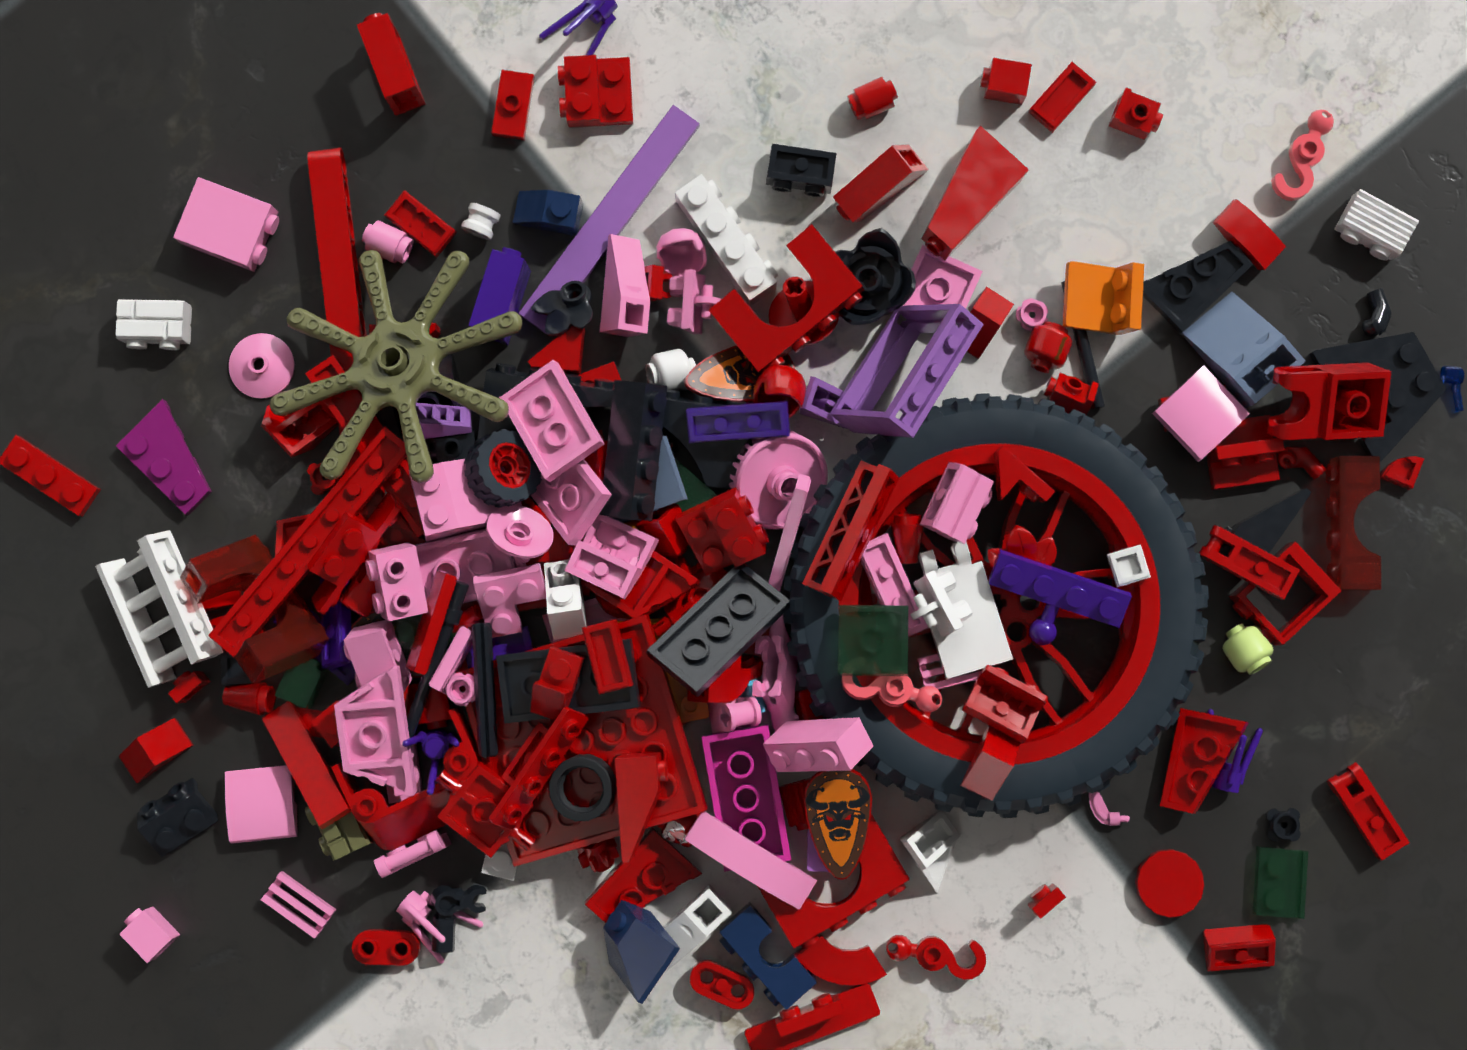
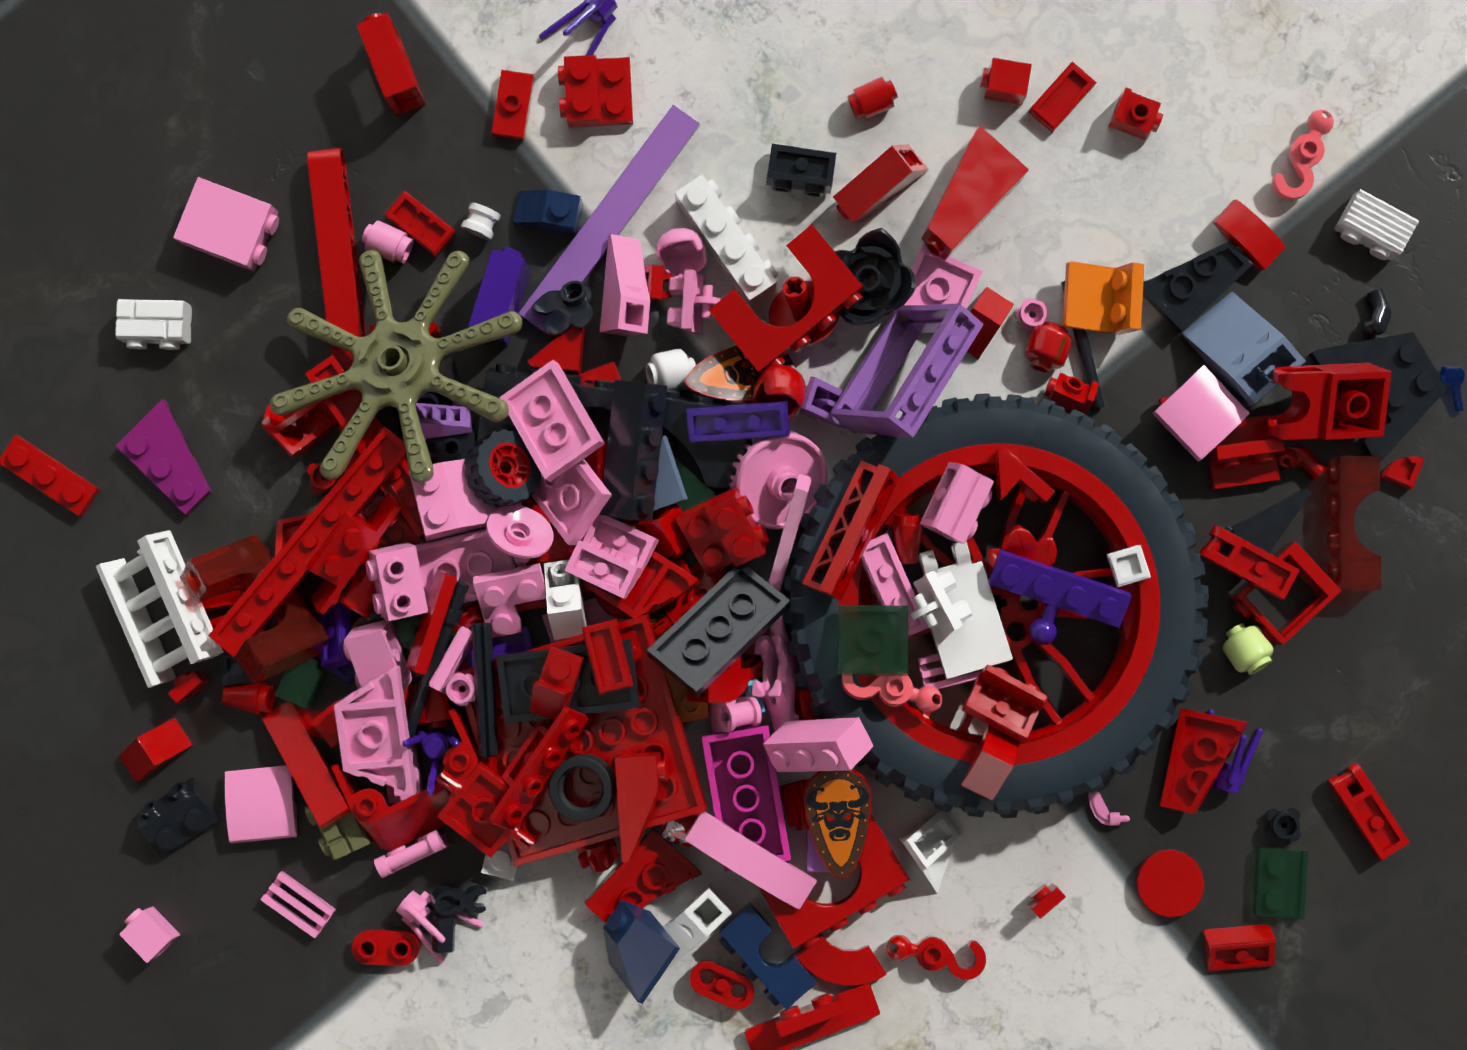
(277, 367): bright pink dish -> none

